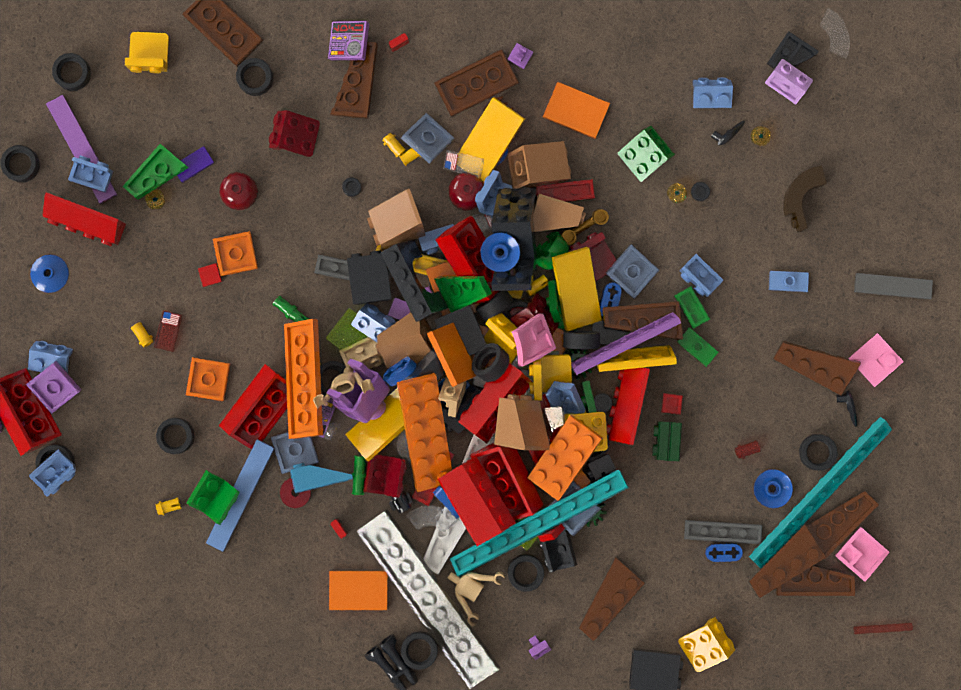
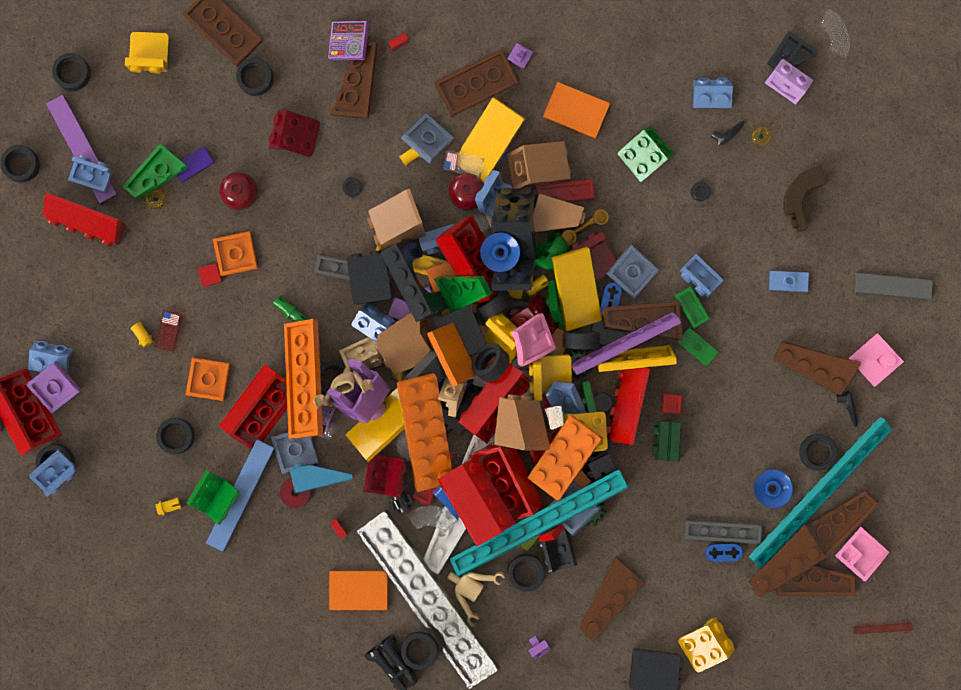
(58, 276): blue dish -> none
(344, 333): clear neon green wing -> none
(359, 475): green pin -> none
(393, 144): yellow pin -> none
(399, 371): blue beam -> none
(677, 193): clear yellow tile -> none
(747, 449): clear red pin -> none

